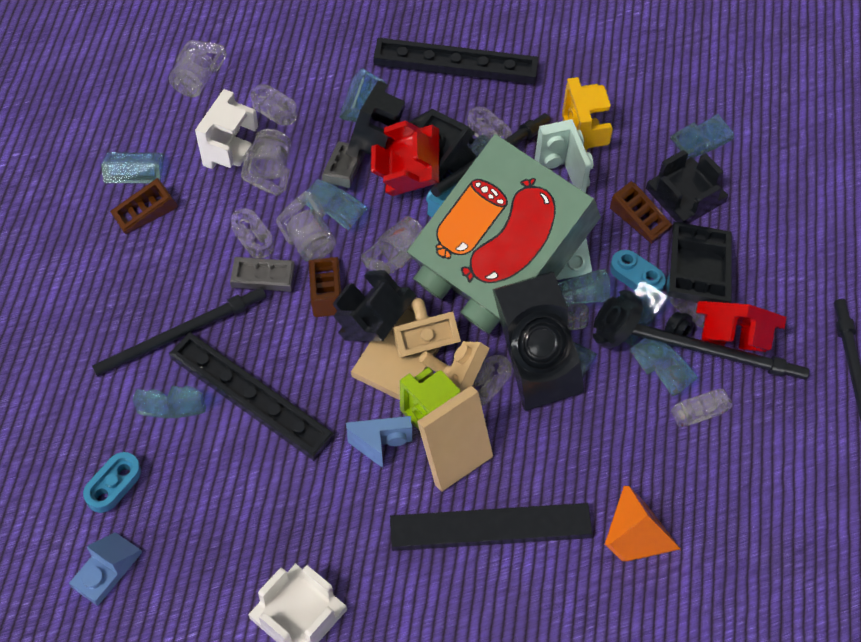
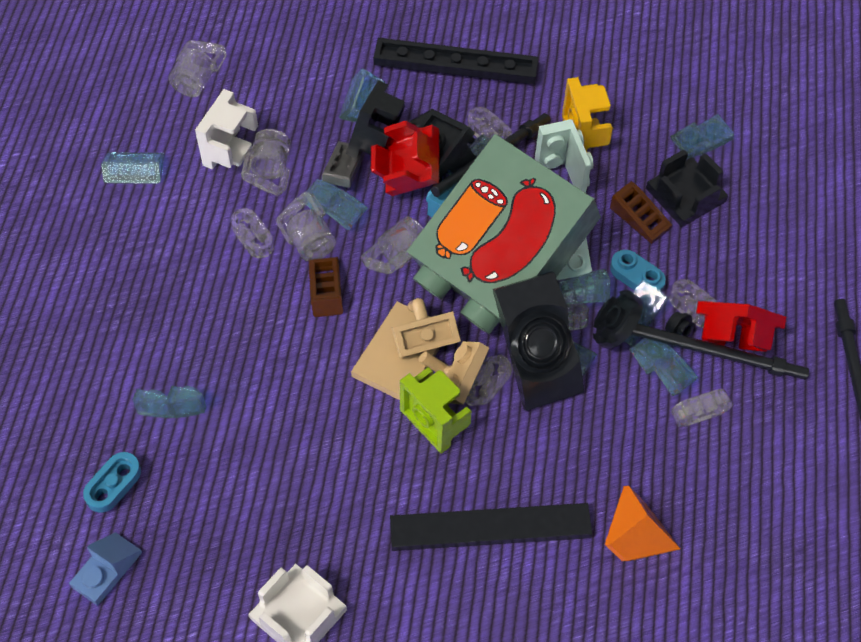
(146, 194): reddish brown slope -> none
(234, 306): black bar -> none
(252, 396): black tile -> none
(264, 273): flat silver plate -> none
(276, 102): clear beam -> none
(371, 434): medium blue slope -> none
(376, 313): black panel -> none
(455, 438): tan tile -> none
(700, 263): black slope -> none

